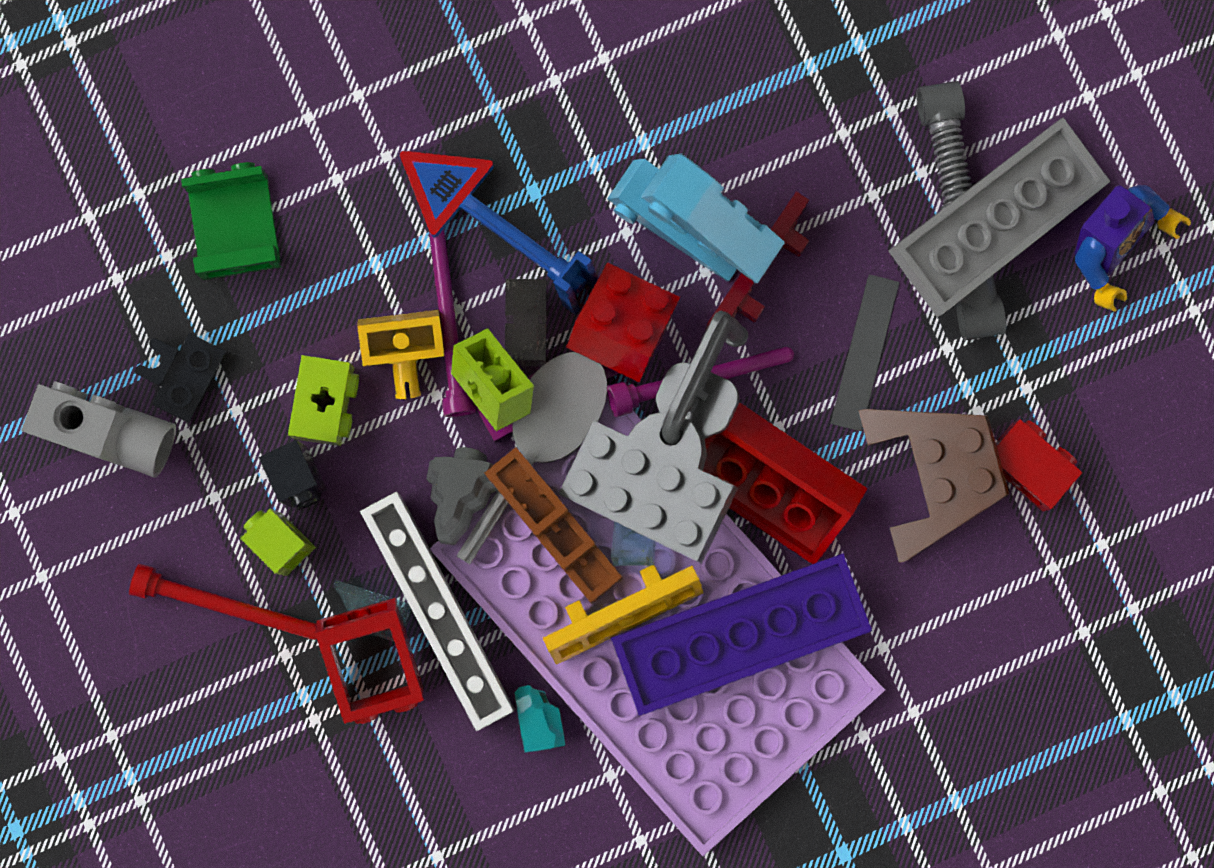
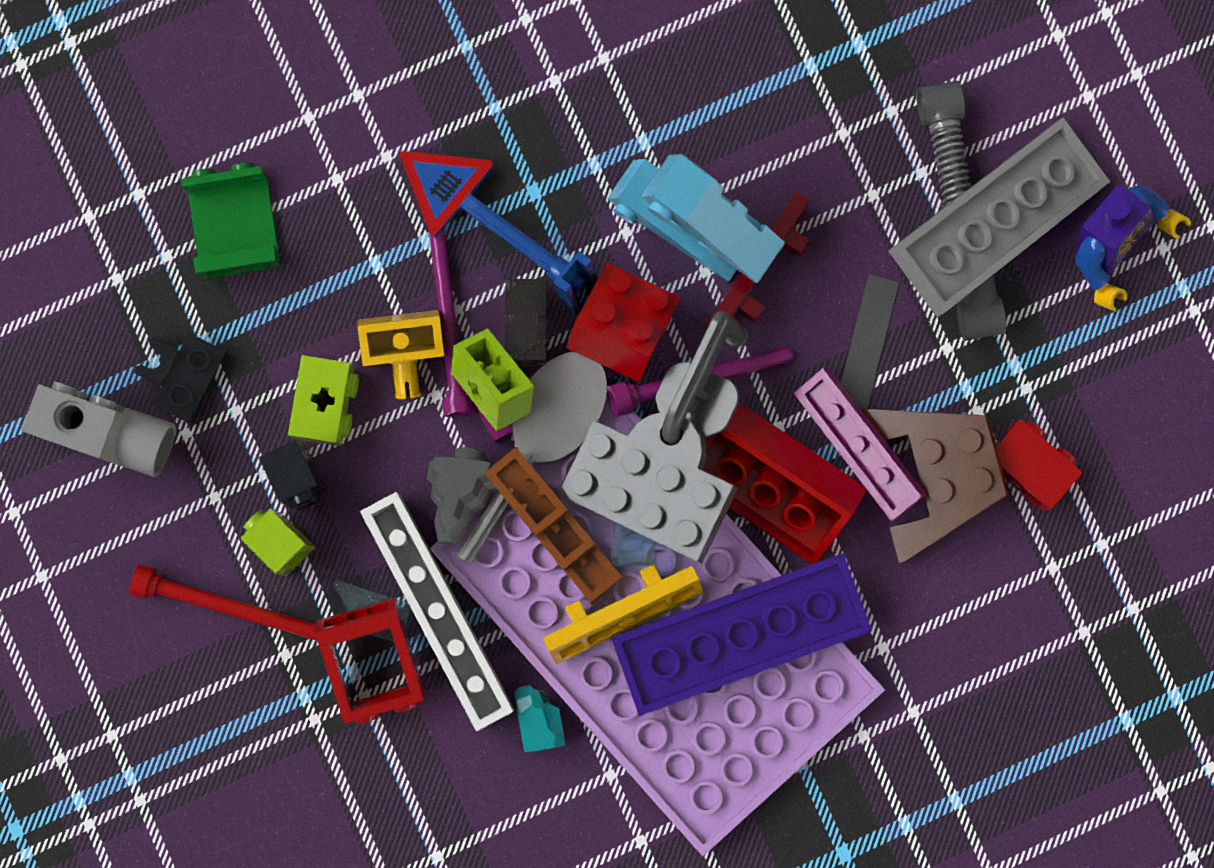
(860, 444): none -> plate

